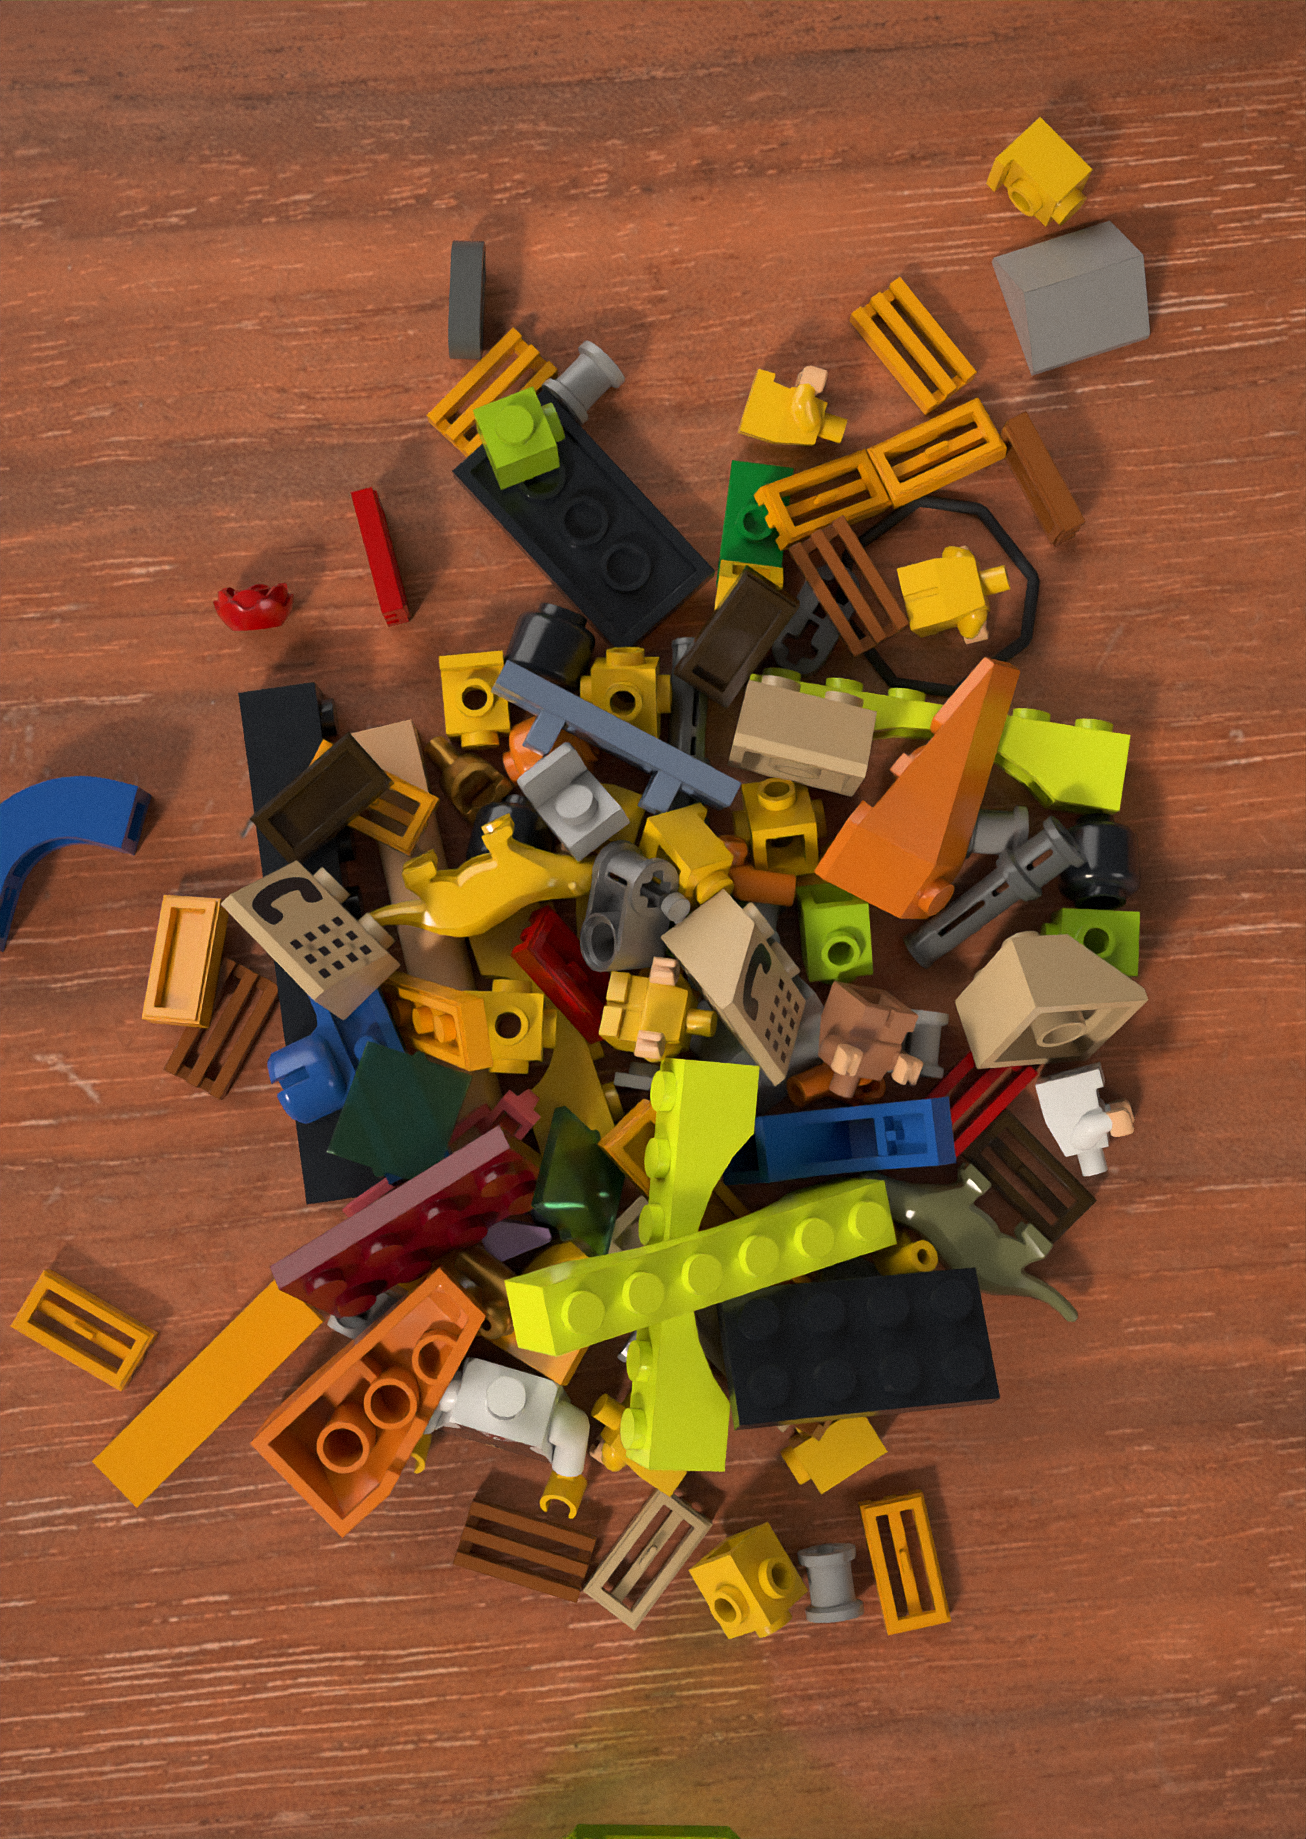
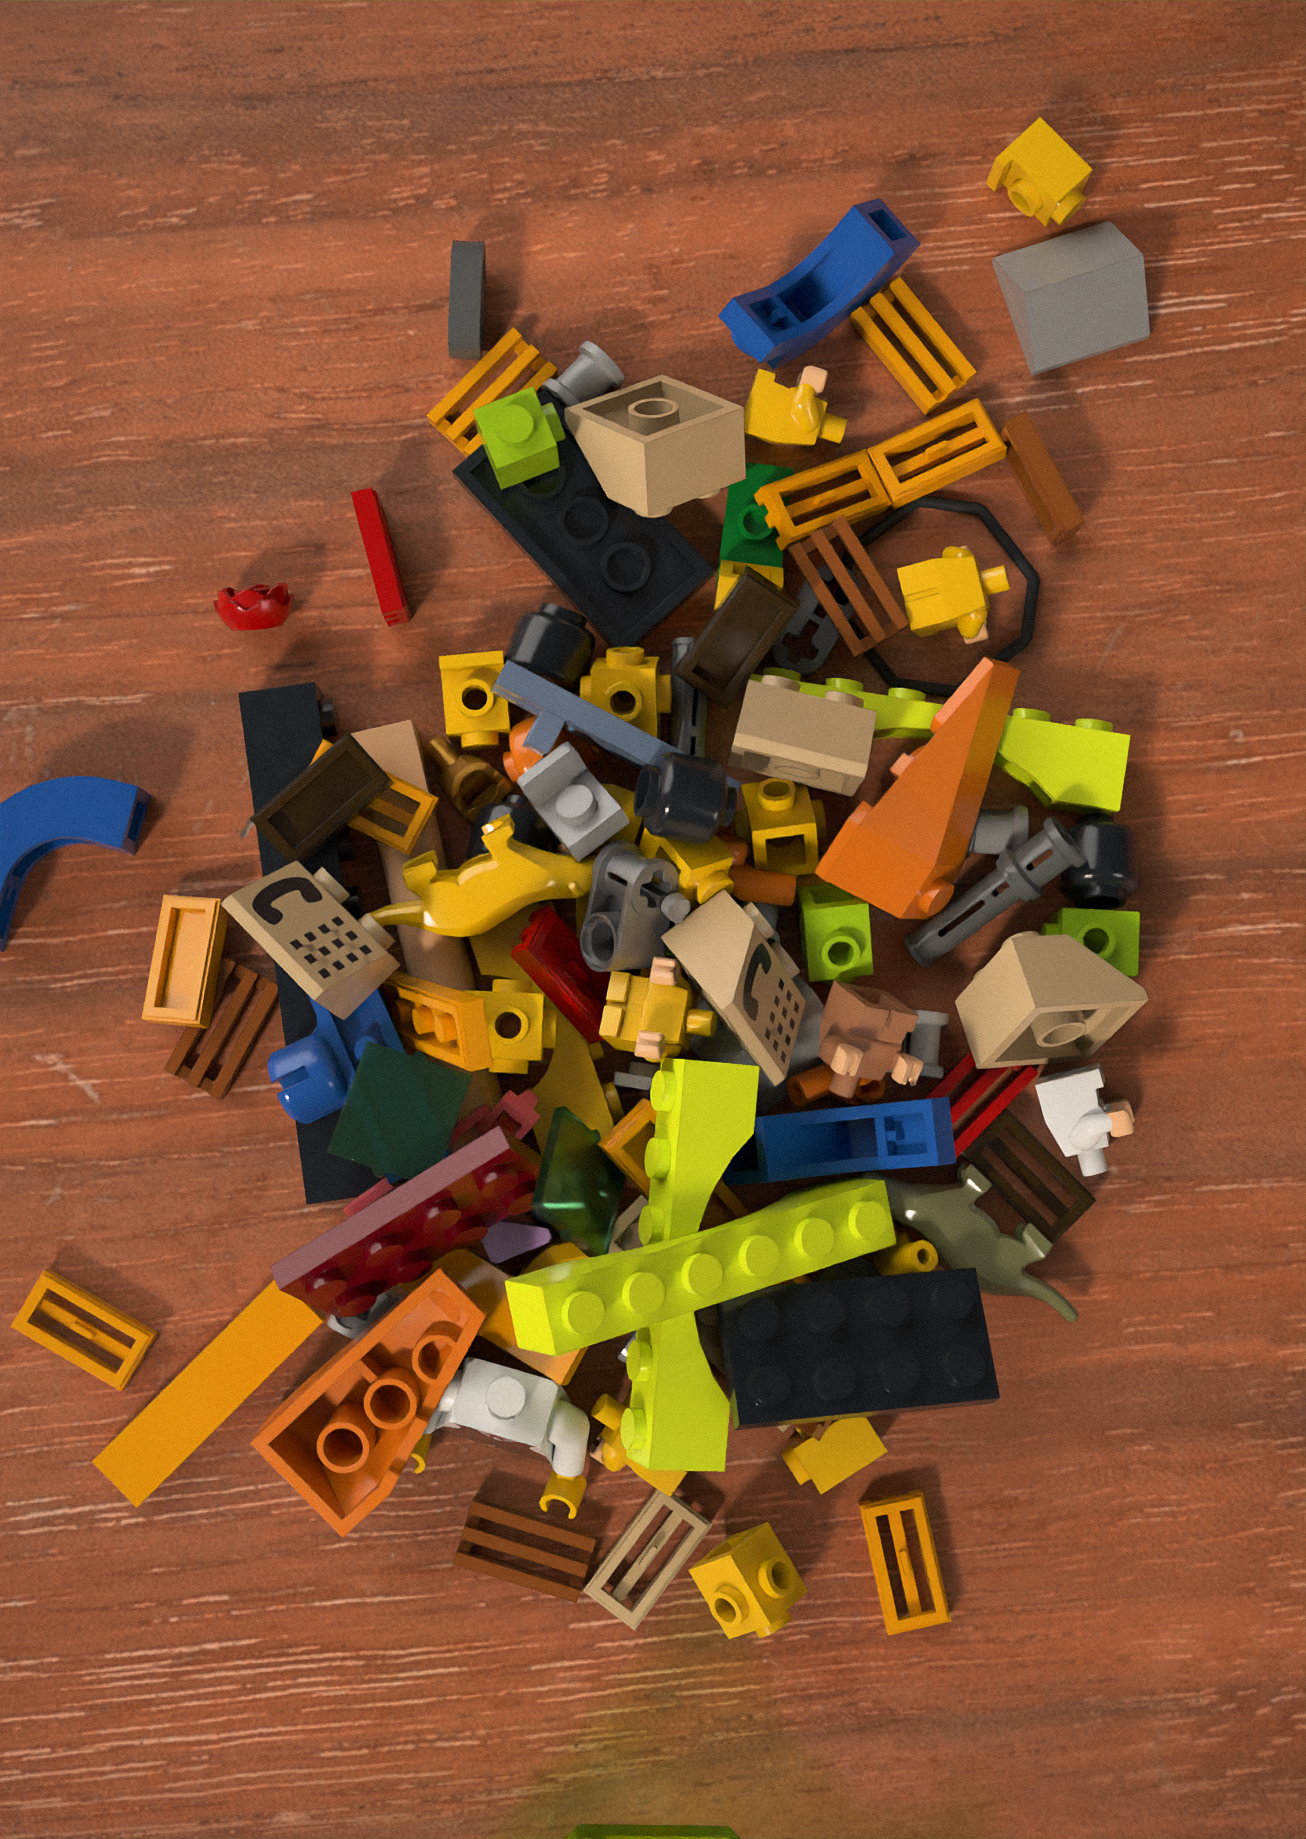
(489, 1275): pearl gold arm -> none
(660, 443): none -> tan slope
(684, 798): none -> black head
(823, 289): none -> blue arch
(830, 1583): light grey bush -> none

